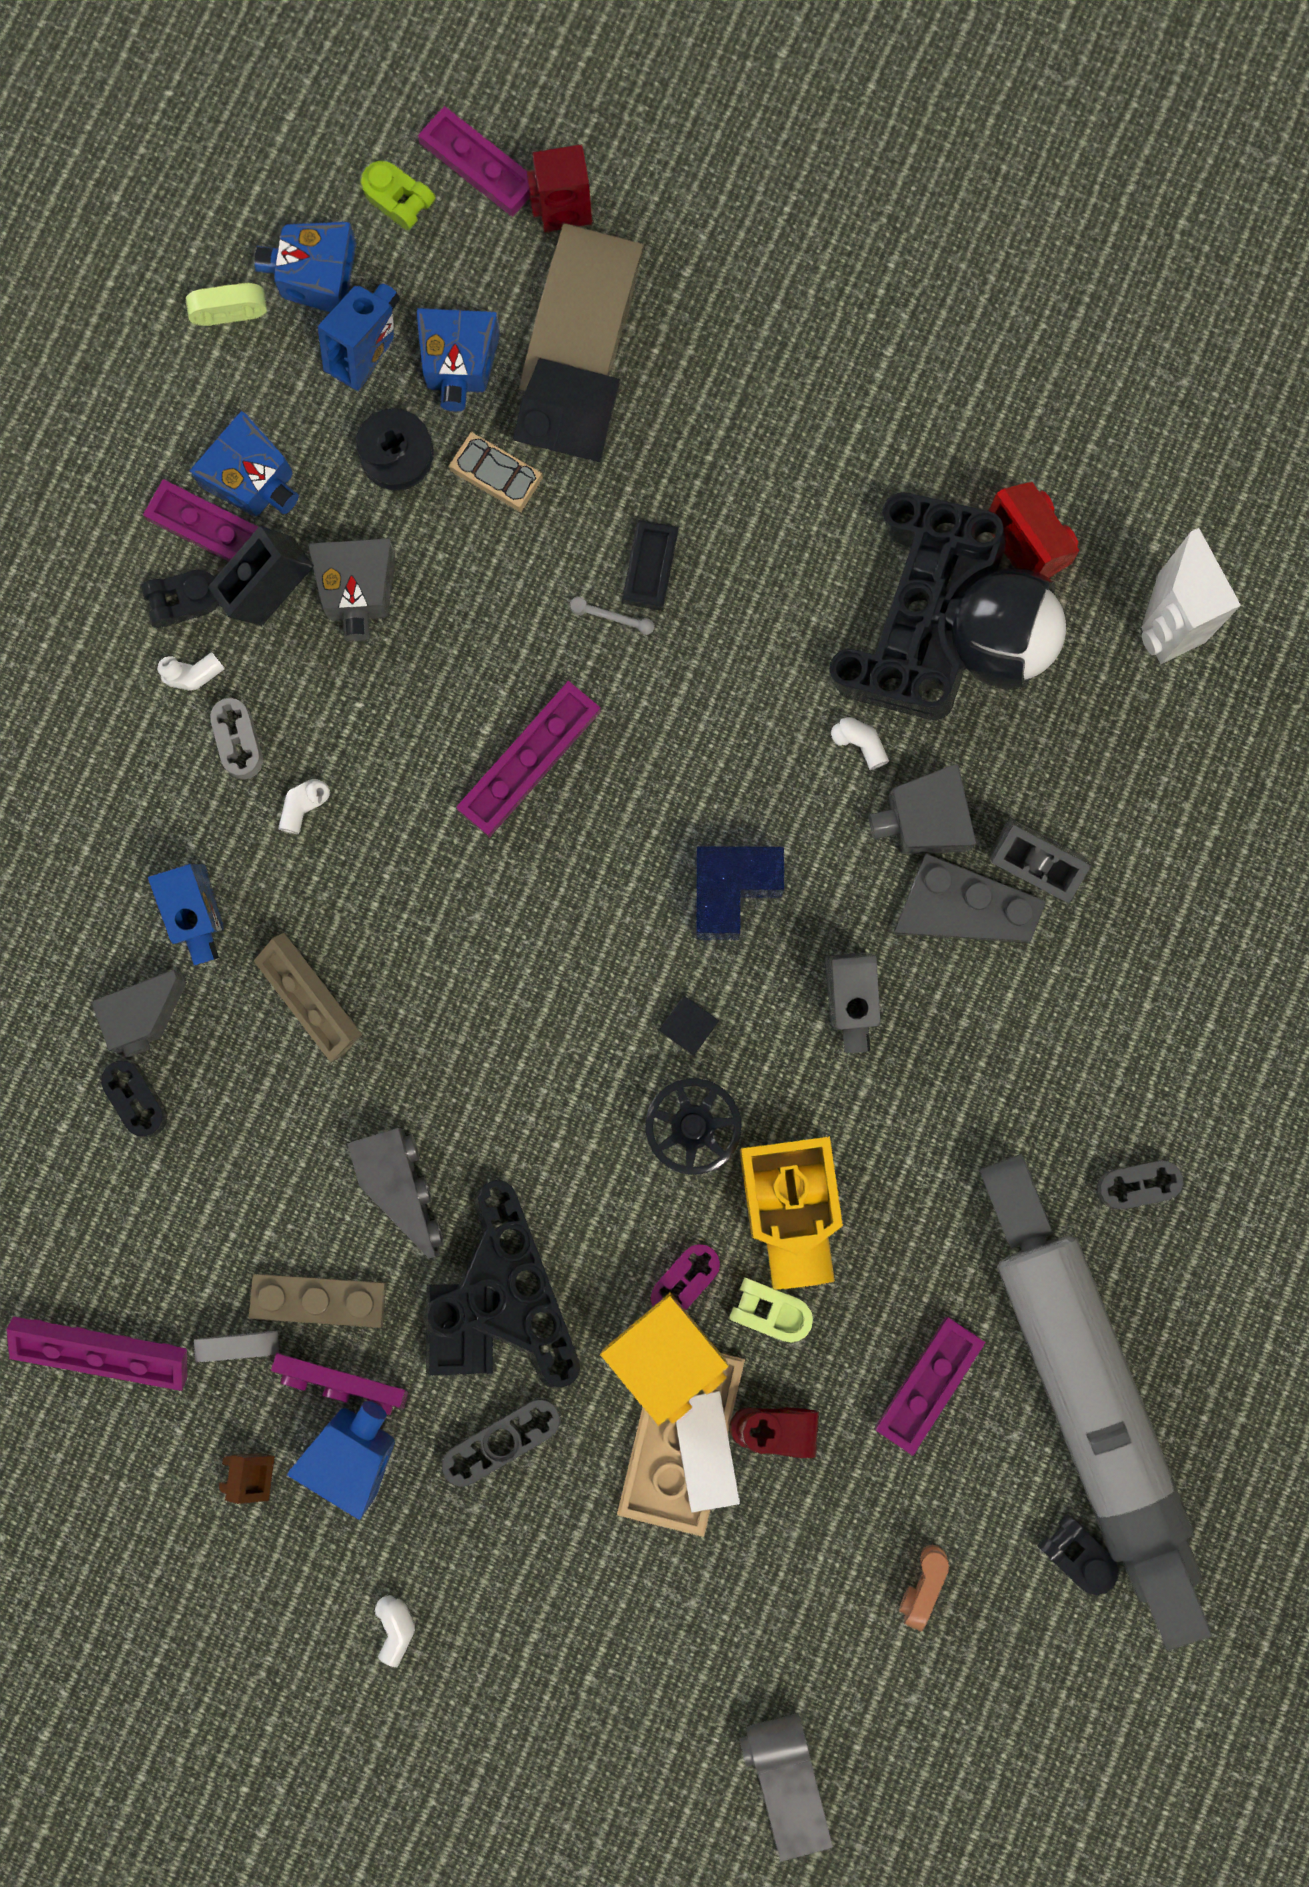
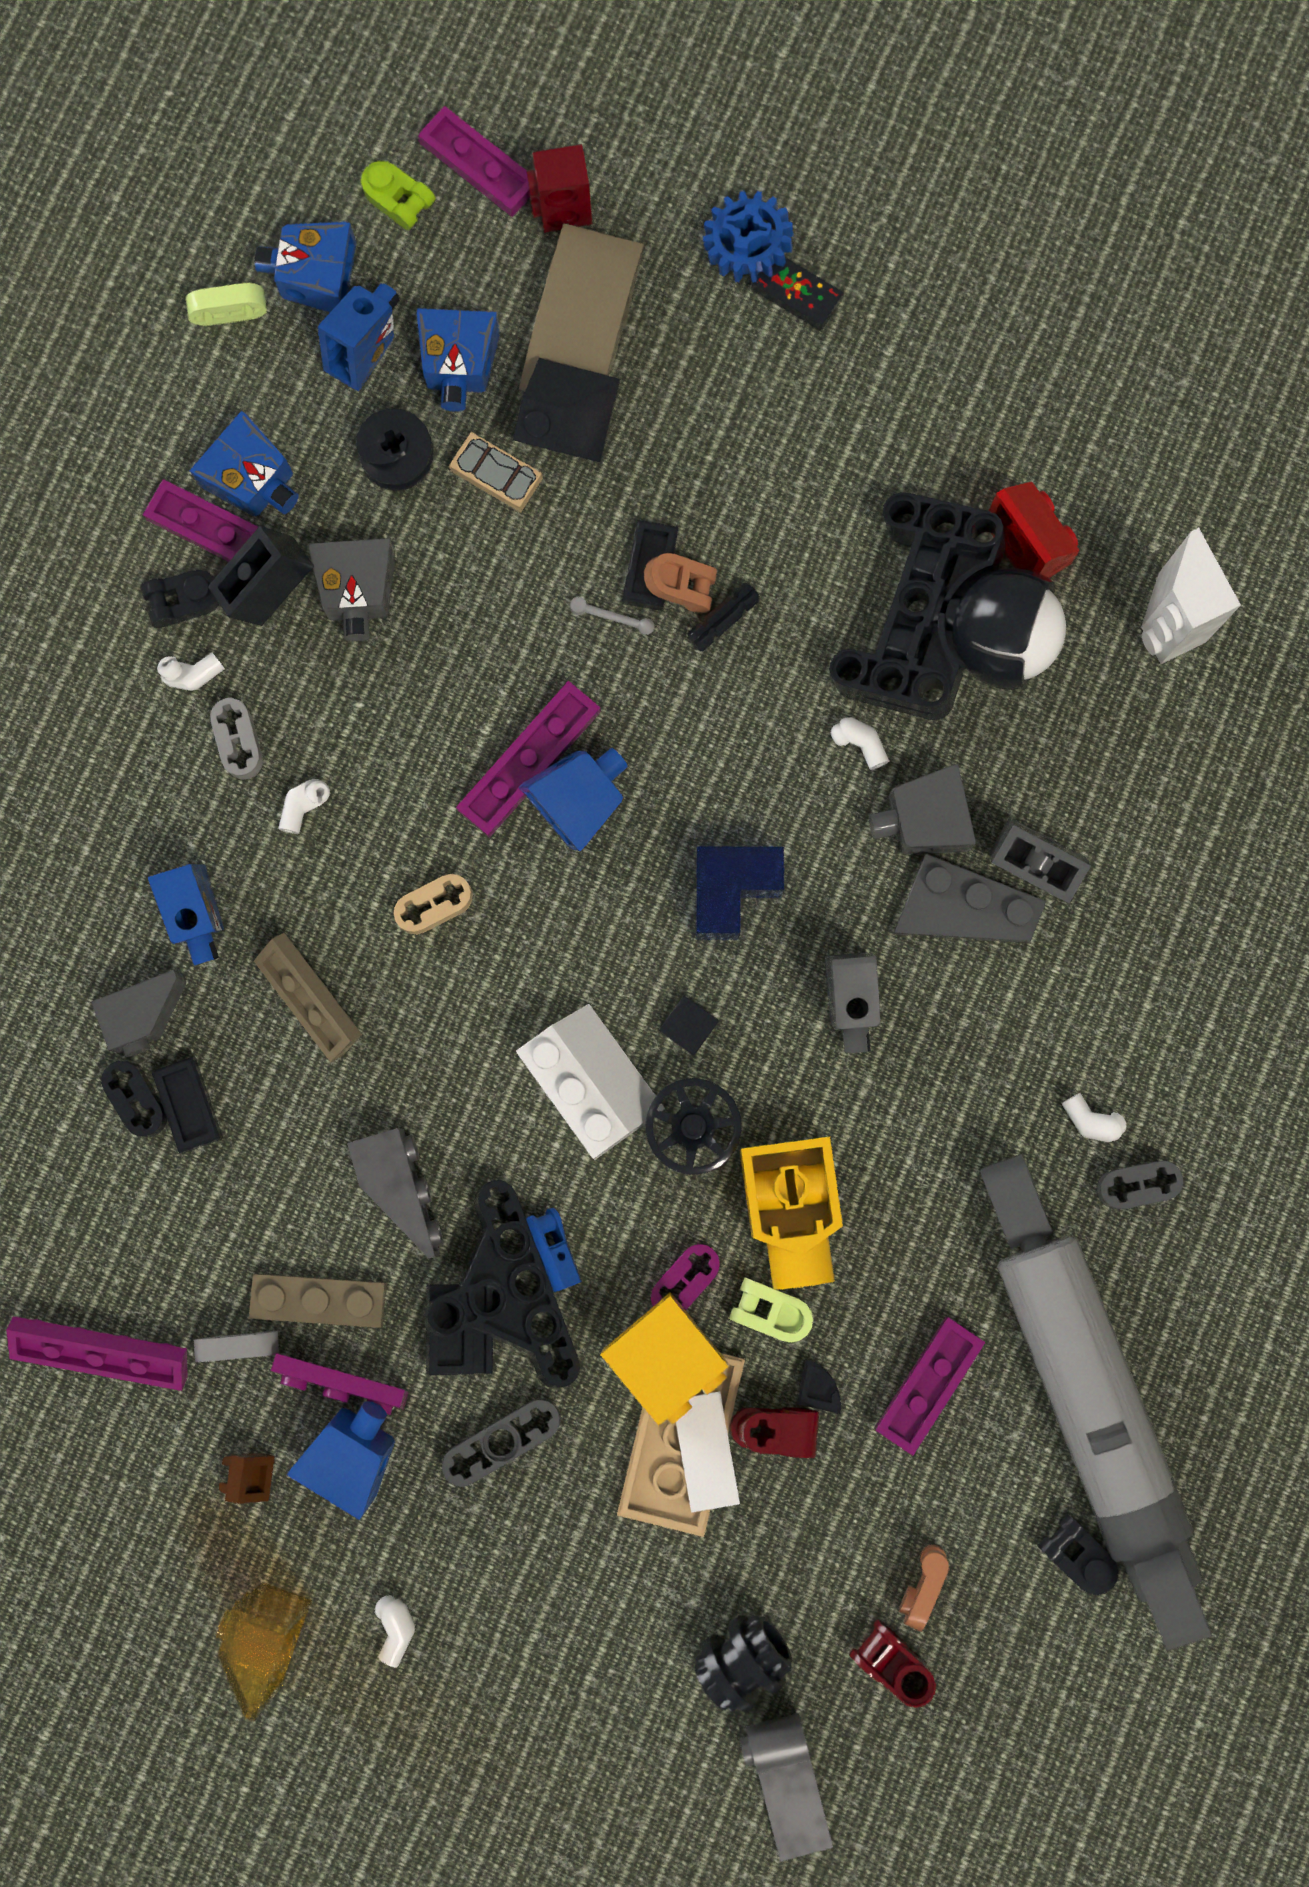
(187, 1105): none -> black tile
(260, 1643): none -> clear yellow slope
(428, 895): none -> tan beam
(555, 1258): none -> blue bar
(577, 794): none -> blue torso
(589, 1080): none -> white slope
(669, 577): none -> nougat plate
(723, 616): none -> black axle
(737, 1667): none -> black piece
(748, 236): none -> blue gear
(799, 293): none -> black tile
(818, 1389): none -> black tile
(888, 1660): none -> dark red piece
(1091, 1124): none -> white arm

